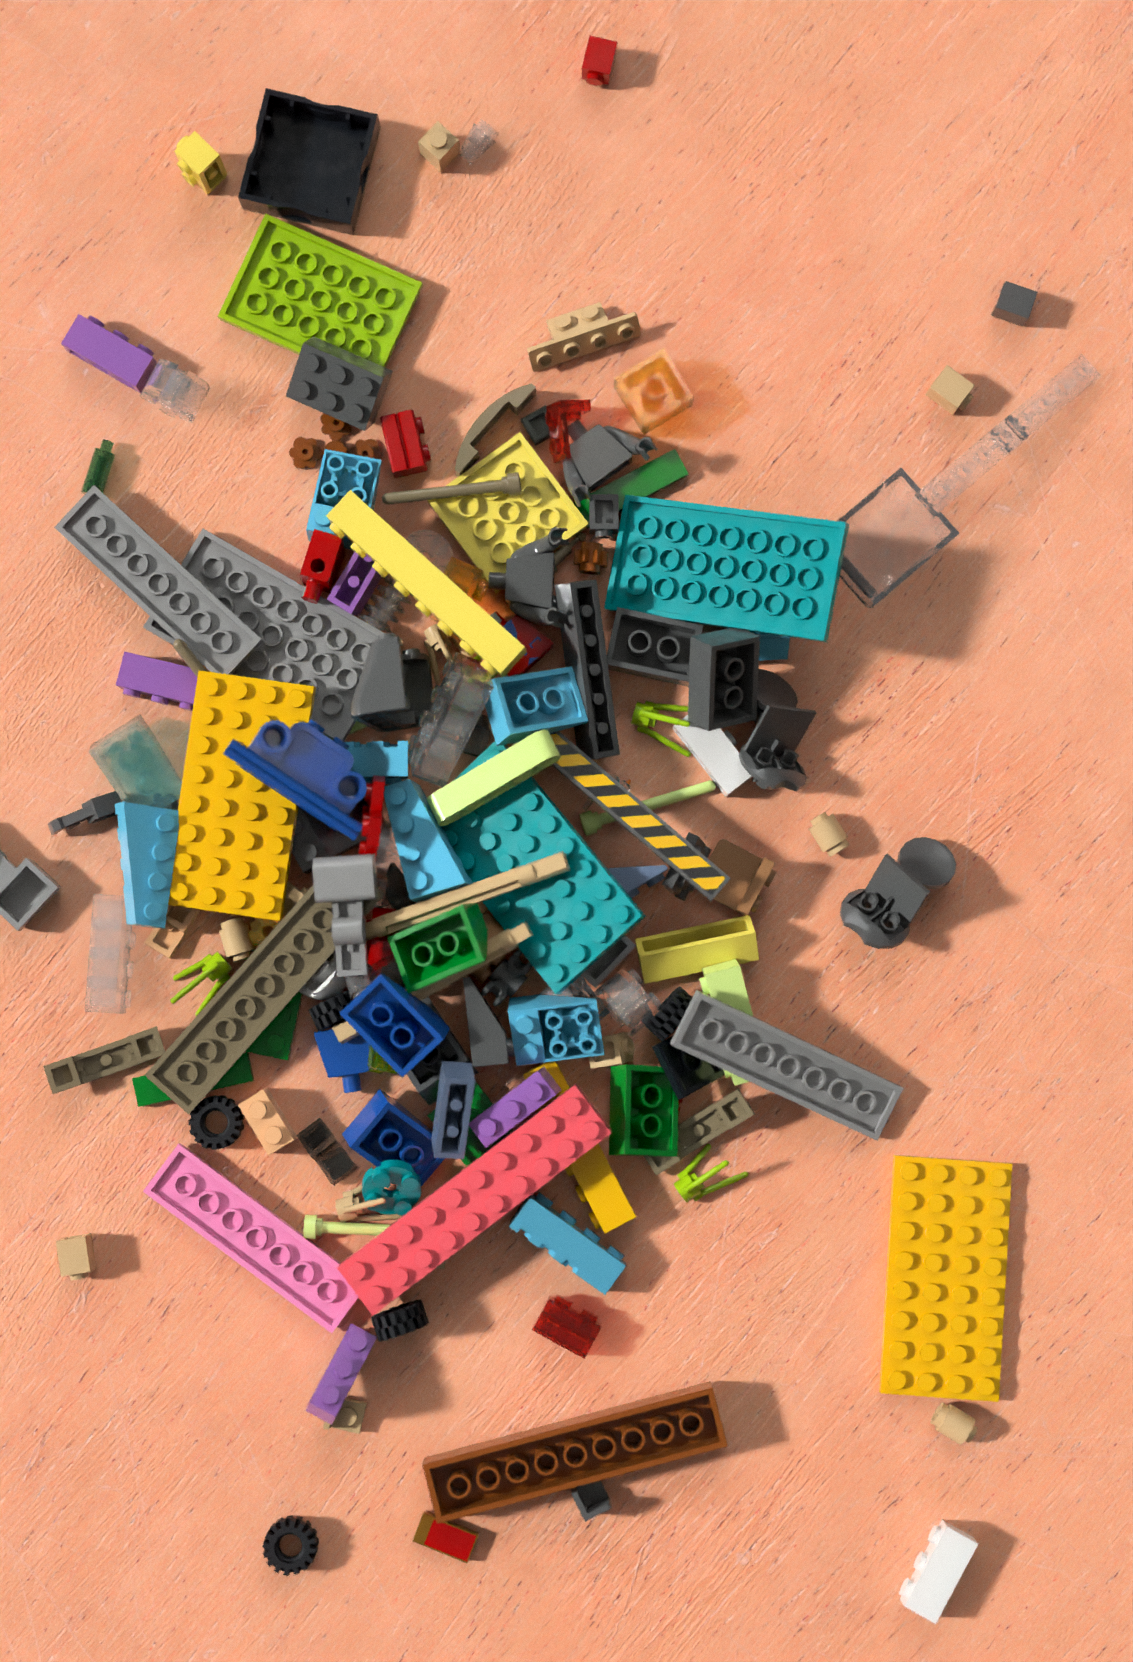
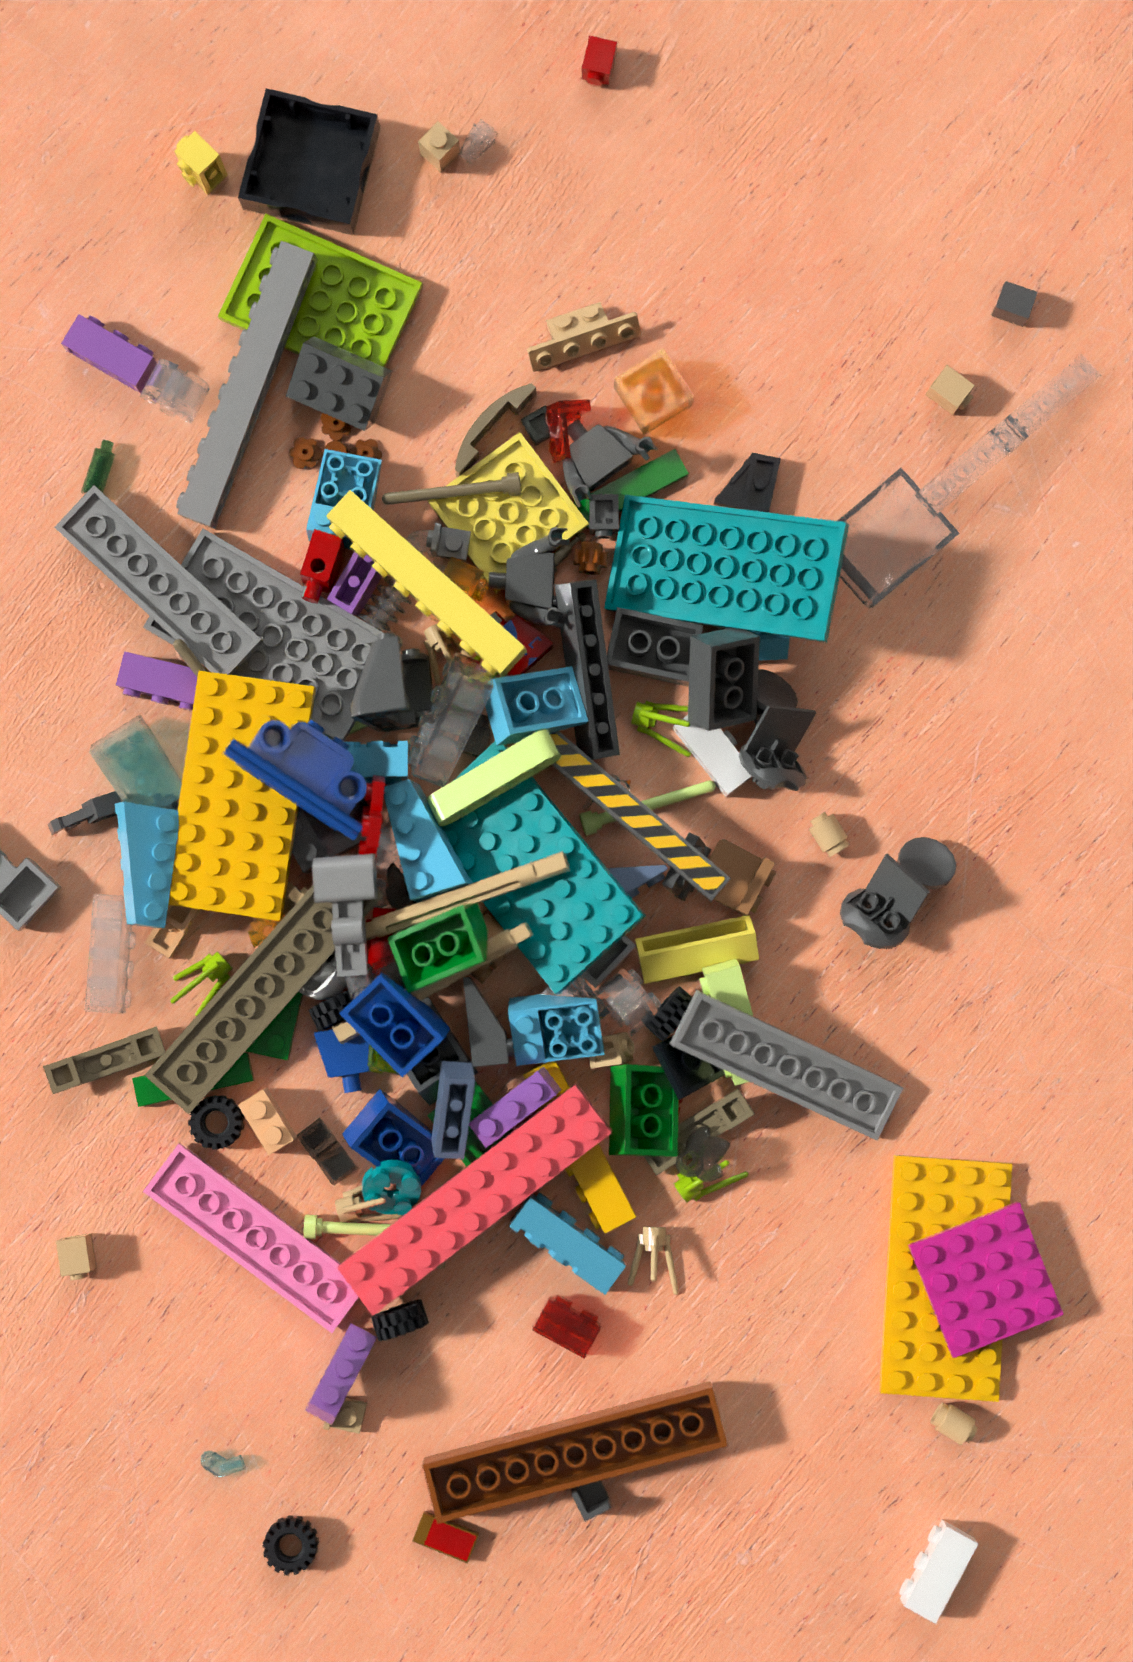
(221, 1466): none -> clear light blue arm
(236, 939): tan brick -> none
(247, 384): none -> light grey brick
(404, 443): red brick -> none
(448, 542): none -> light grey bracket
(507, 978): dark grey pin -> none
(654, 1239): none -> tan plant
(705, 1153): none -> clear smoke plate
(752, 485): none -> black wing
(985, 1279): none -> dark pink plate

